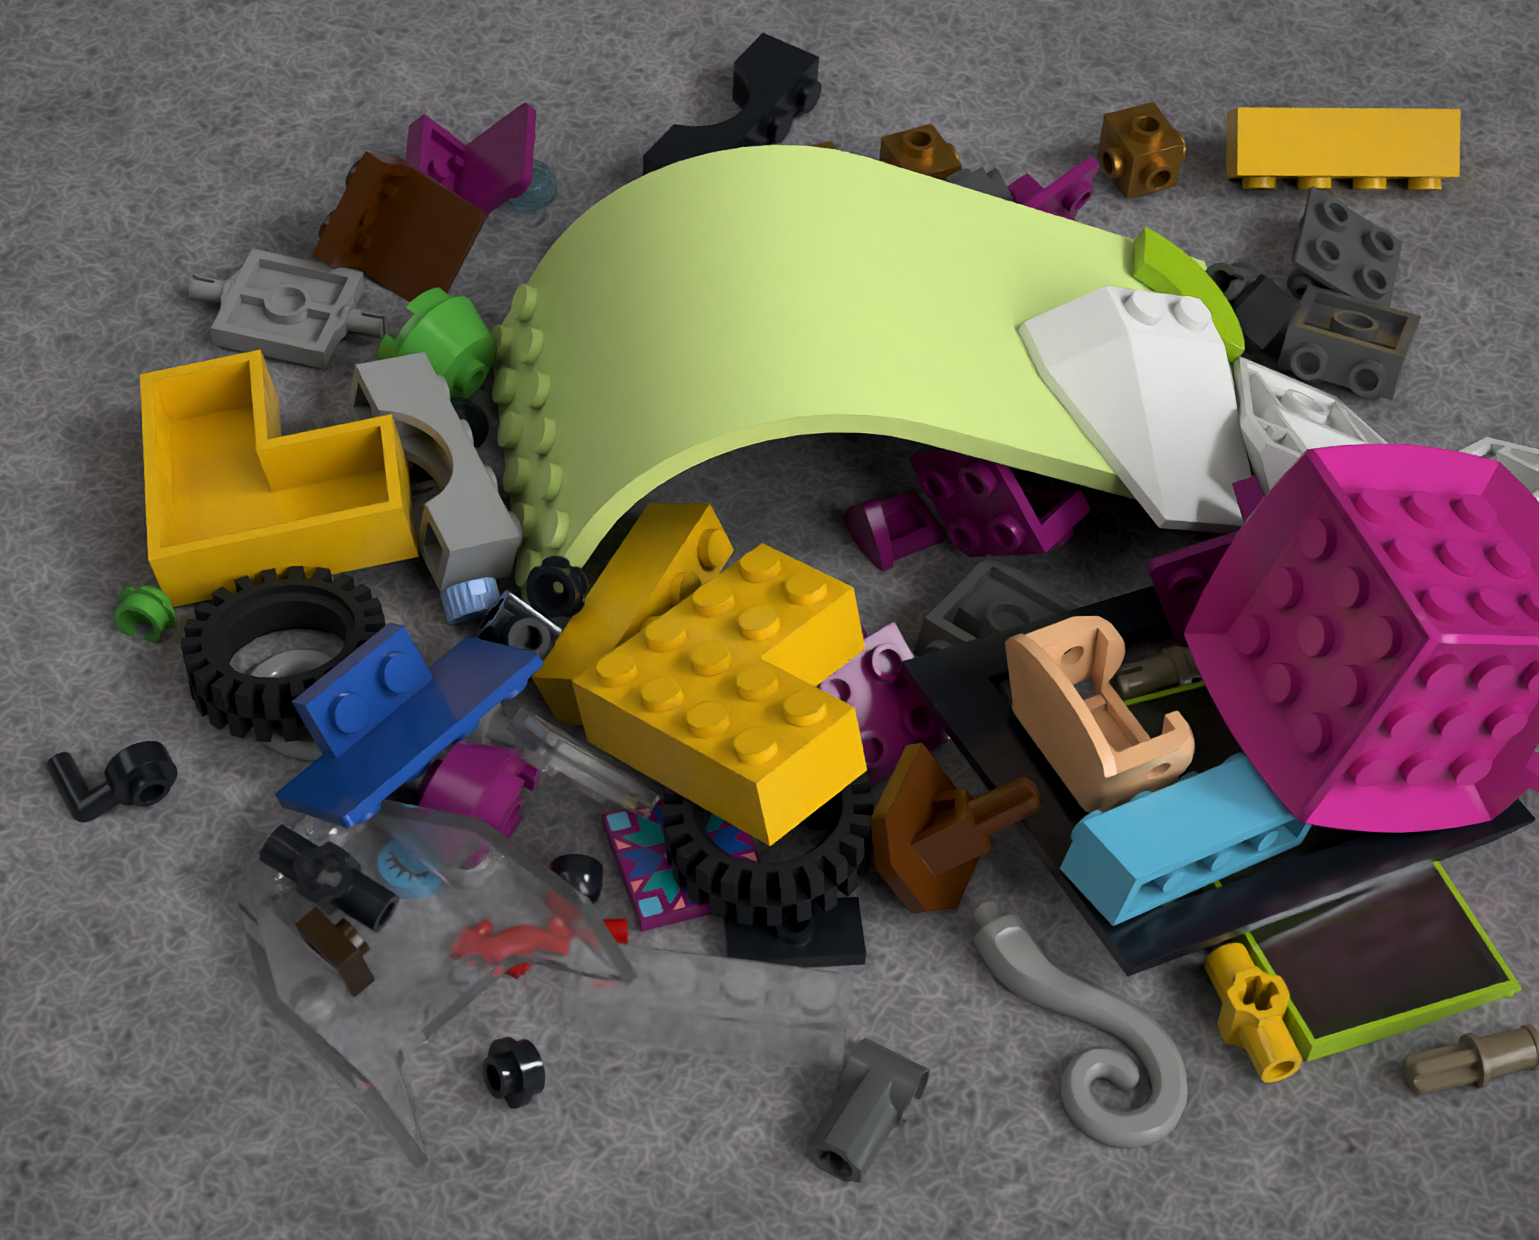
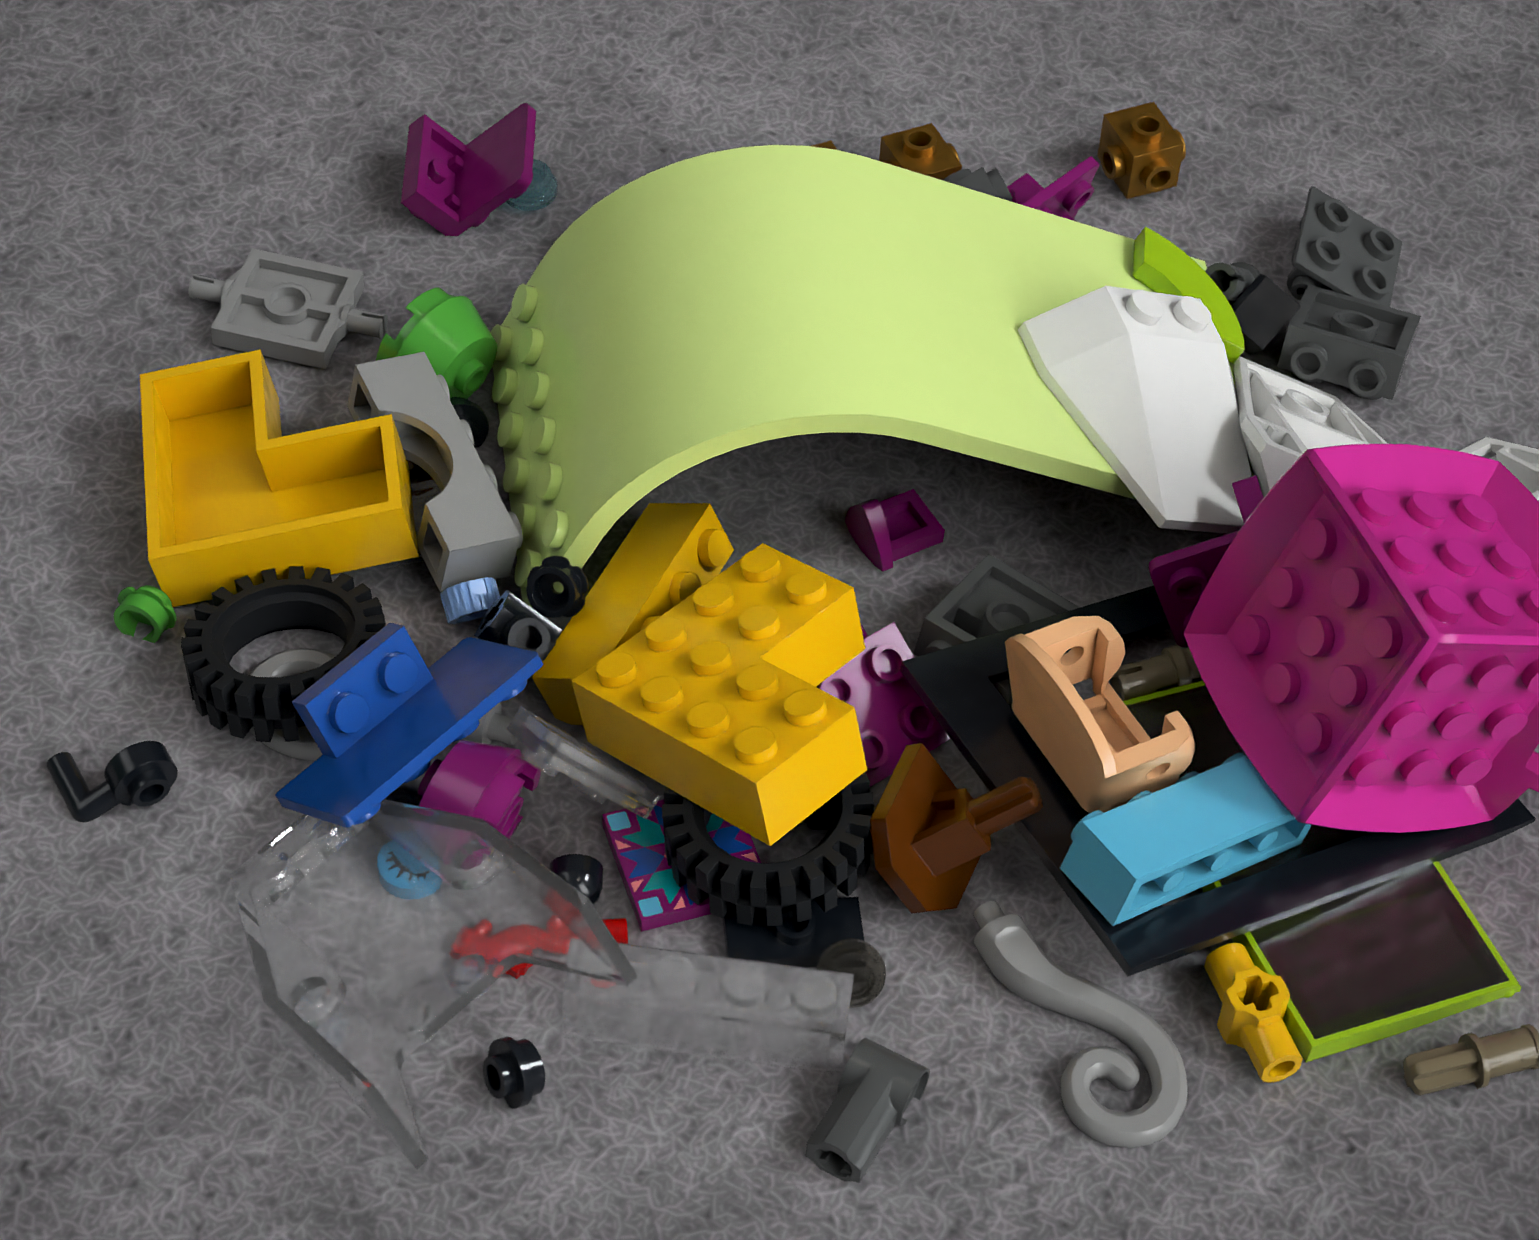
(304, 861): black axle -> none
(338, 946): dark brown plate -> none
(399, 227): reddish brown bracket -> none
(771, 88): black arch -> none
(860, 959): none -> clear smoke plate
(988, 508): magenta bracket -> none
(1343, 144): yellow brick -> none

